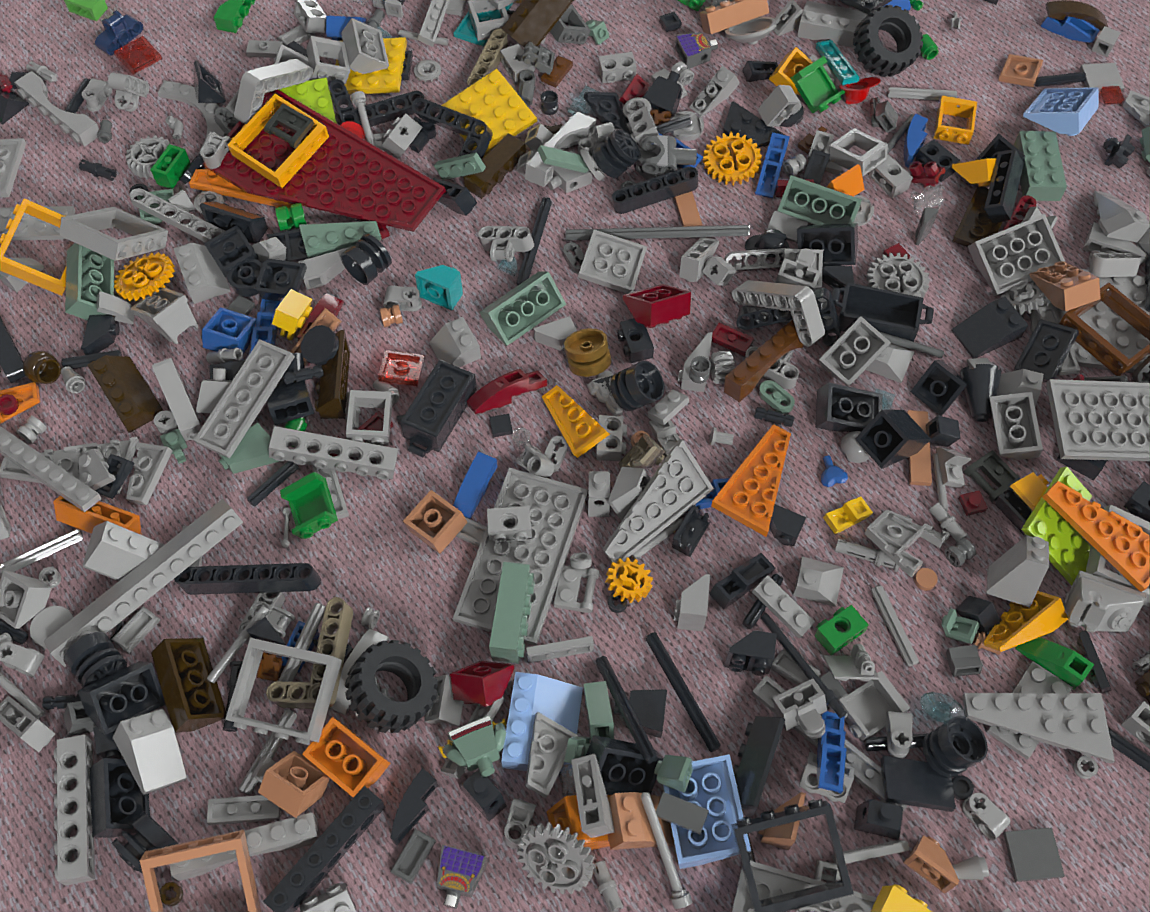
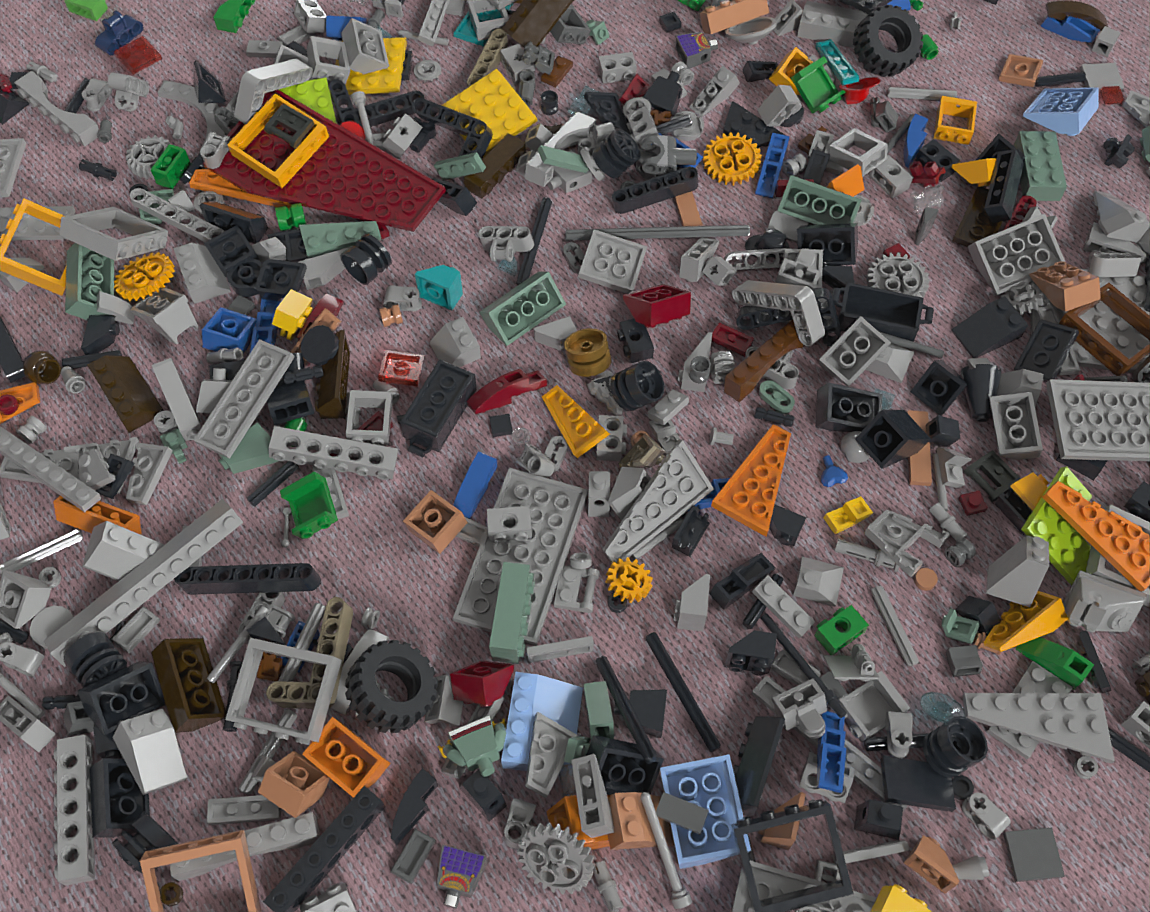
(674, 772): sand green slope -> none

